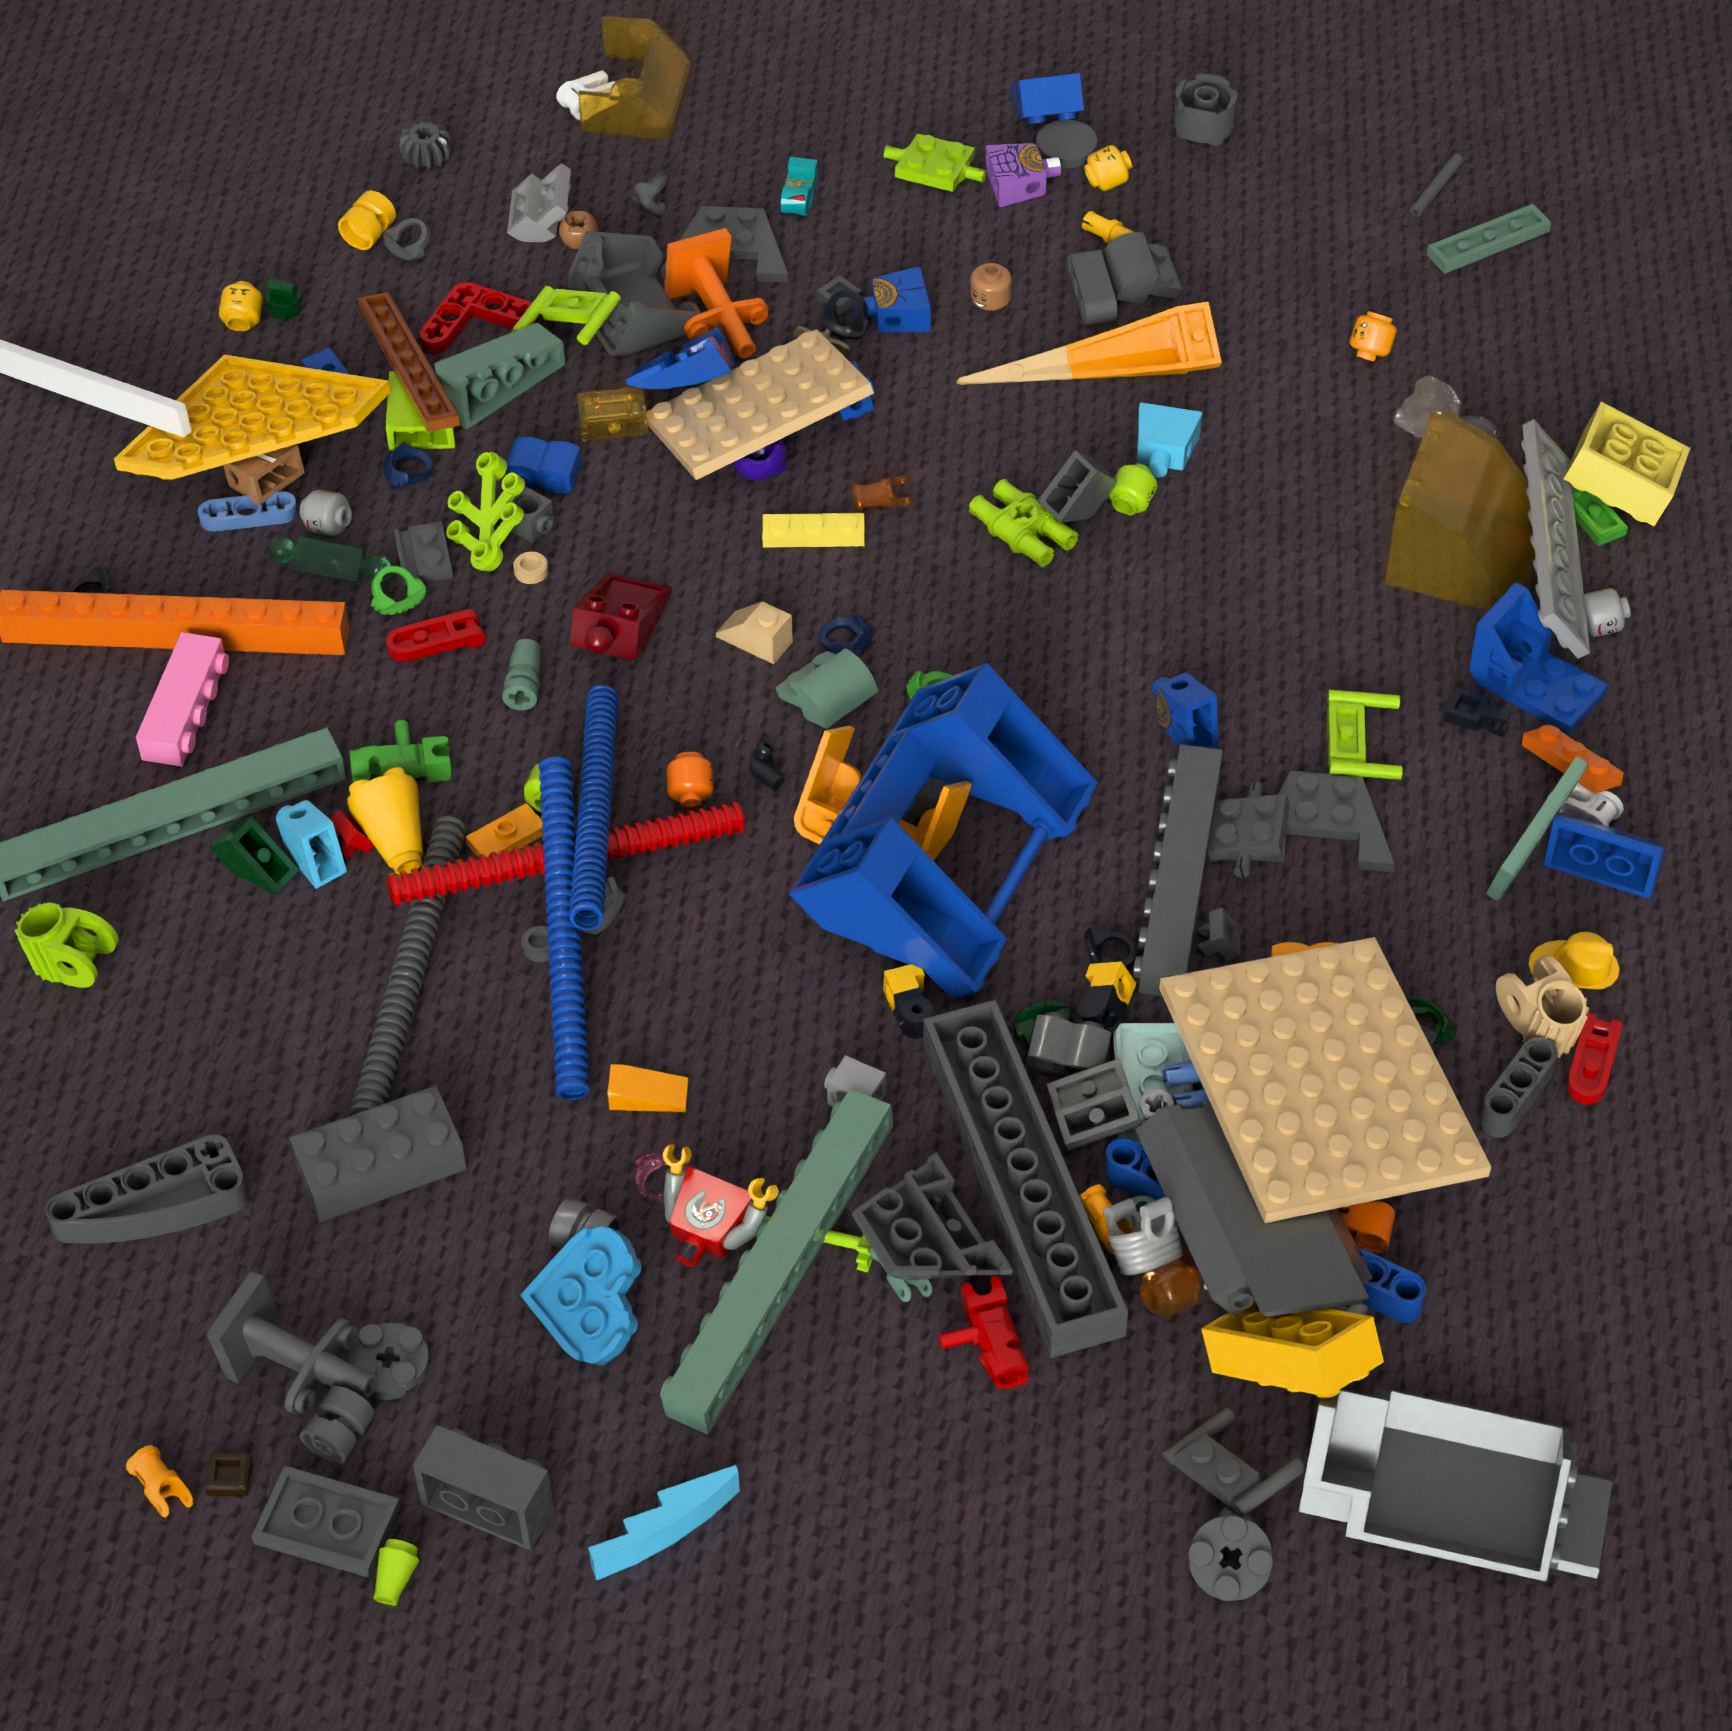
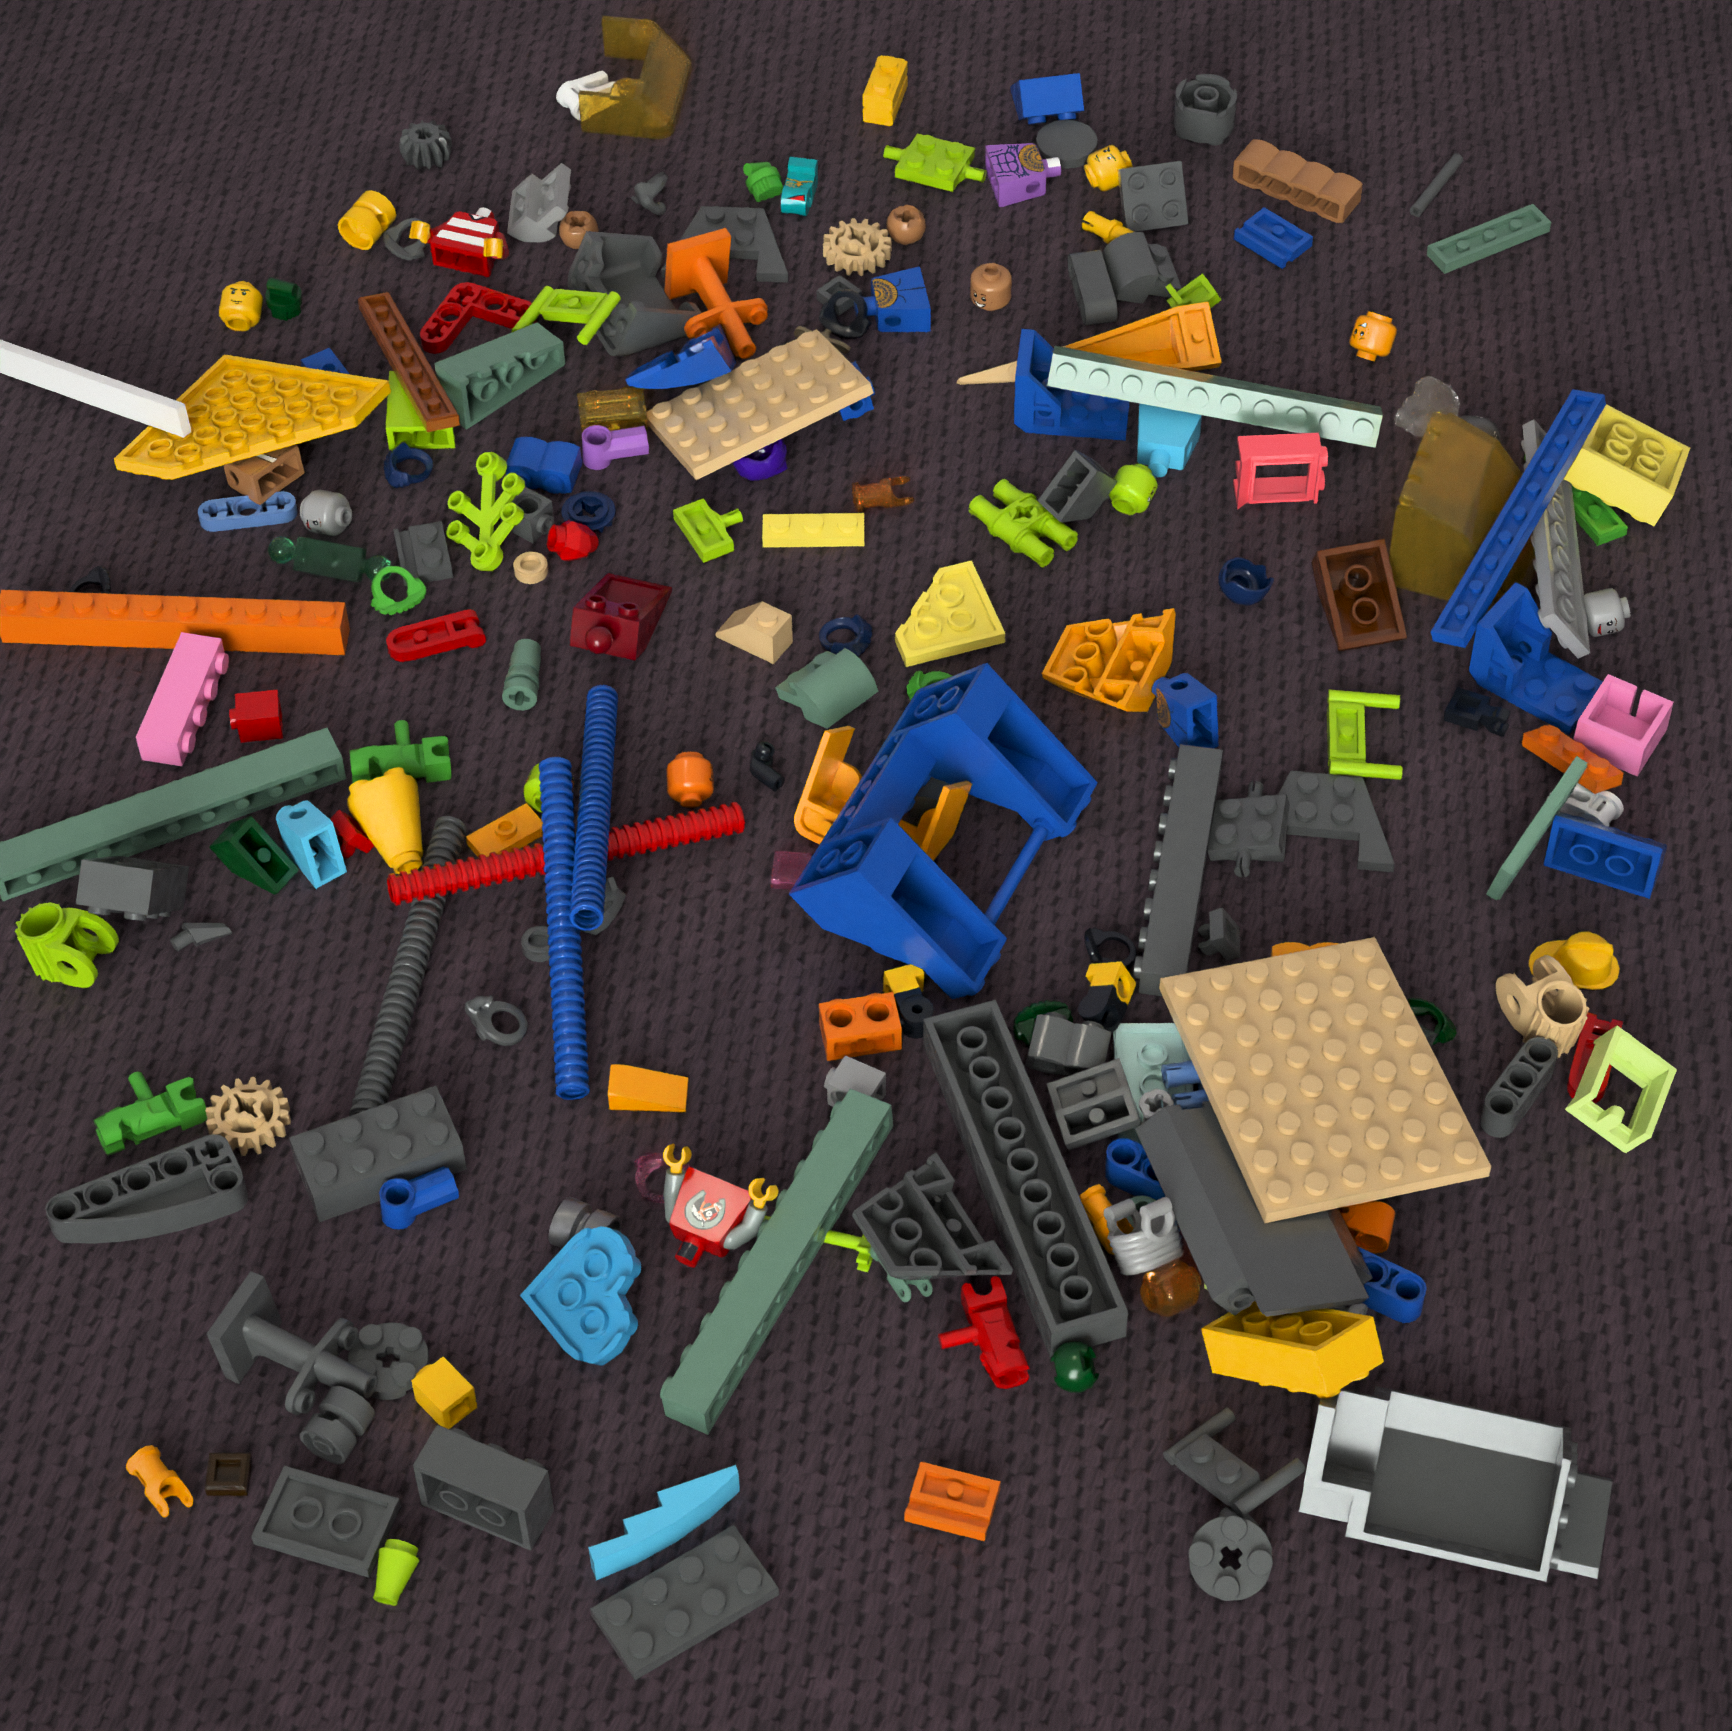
(132, 886): none -> dark grey brick
(150, 1114): none -> bright green piece
(199, 934): none -> dark grey bar
(246, 1115): none -> tan gear
(257, 716): none -> red brick
(415, 1196): none -> blue piece
(444, 1393): none -> yellow brick
(464, 242): none -> red torso
(480, 1013): none -> dark grey piece
(571, 540): none -> red rock
(593, 503): none -> dark blue gear
(603, 446): none -> medium lavender piece
(684, 1602): none -> dark grey plate
(706, 528): none -> lime plate
(762, 180): none -> bright green piece
(788, 868): none -> clear pink plate
(857, 247): none -> tan gear
(868, 1022): none -> orange brick
(885, 90): none -> yellow brick
(906, 224): none -> medium nougat piece
(949, 618): none -> light yellow plate
(952, 1501): none -> orange plate
(1057, 410): none -> blue bracket
(1074, 1367): none -> dark green piece
(1114, 659): none -> light orange wedge
(1153, 196): none -> dark grey plate
(1194, 292): none -> lime bracket
(1214, 396): none -> brick
(1244, 581): none -> dark blue hair
(1273, 238): none -> blue plate
(1279, 450): none -> coral window
(1298, 181): none -> medium nougat brick
(1359, 595): none -> reddish brown slope
(1518, 519): none -> blue plate
(1615, 734): none -> bright pink piece
(1641, 1067): none -> yellowish green window

